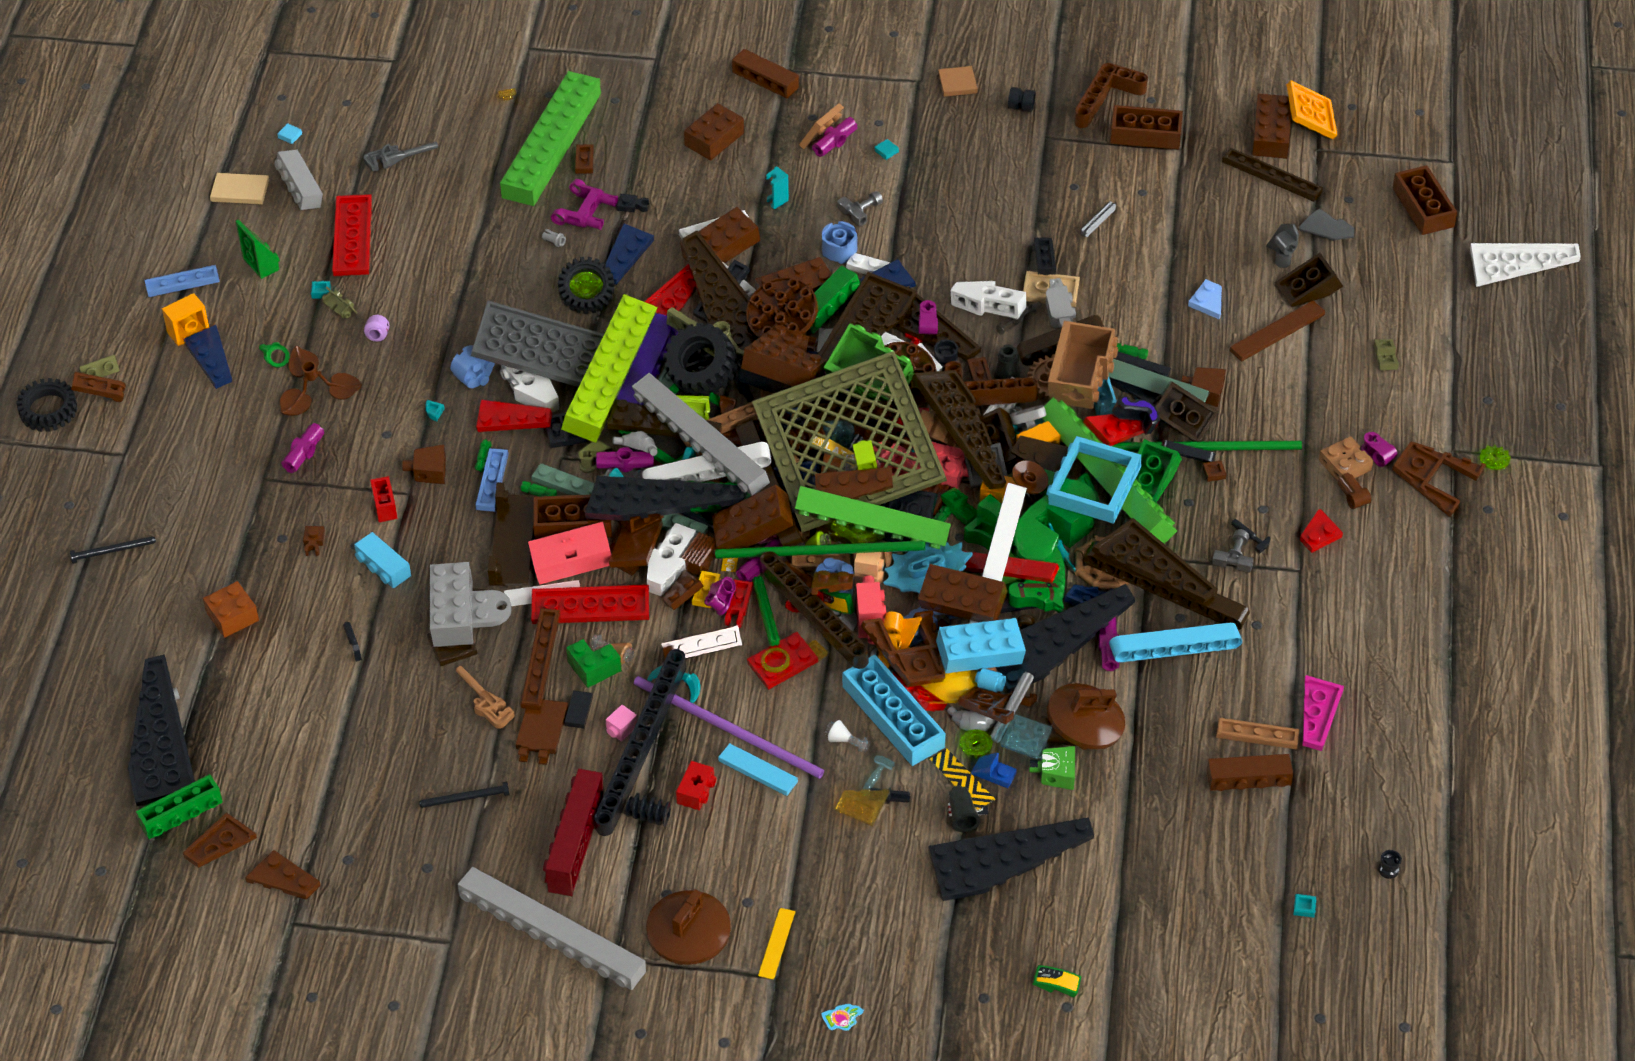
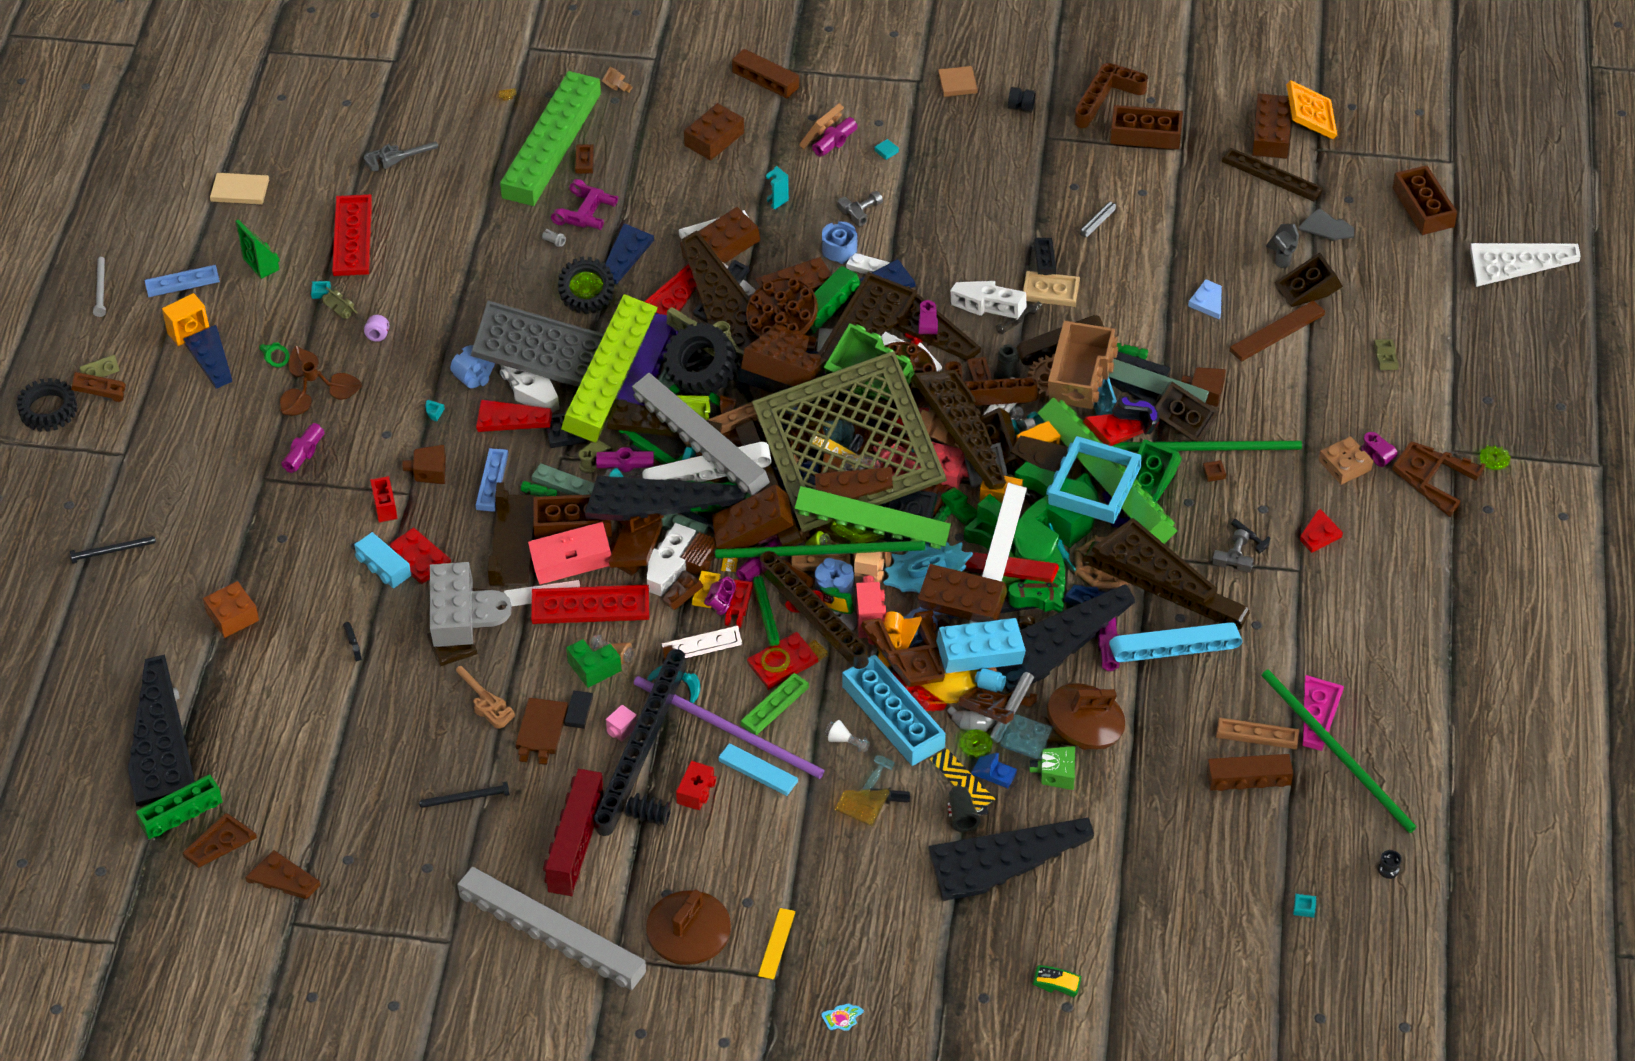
(100, 310): none -> light grey bar
(289, 134): medium azure tile -> none
(298, 179): light grey brick -> none
(313, 538): reddish brown plate -> none
(419, 554): none -> red plate
(482, 455): green axle -> none
(540, 659): reddish brown tile -> none
(614, 80): none -> medium nougat plate
(629, 203): black plate -> none
(637, 440): light grey piece -> none
(774, 704): none -> bright green plate
(832, 581): reddish brown wing -> none
(865, 455): lime brick -> none
(945, 352): black wheel -> none
(1028, 414): light grey beam -> none
(1031, 476): reddish brown dish -> none
(1059, 303): light grey hinge -> none
(1119, 521): none -> dark purple piece
(1190, 452): black beam -> none
(1338, 750): none -> green piece
(1355, 494): reddish brown piece -> none

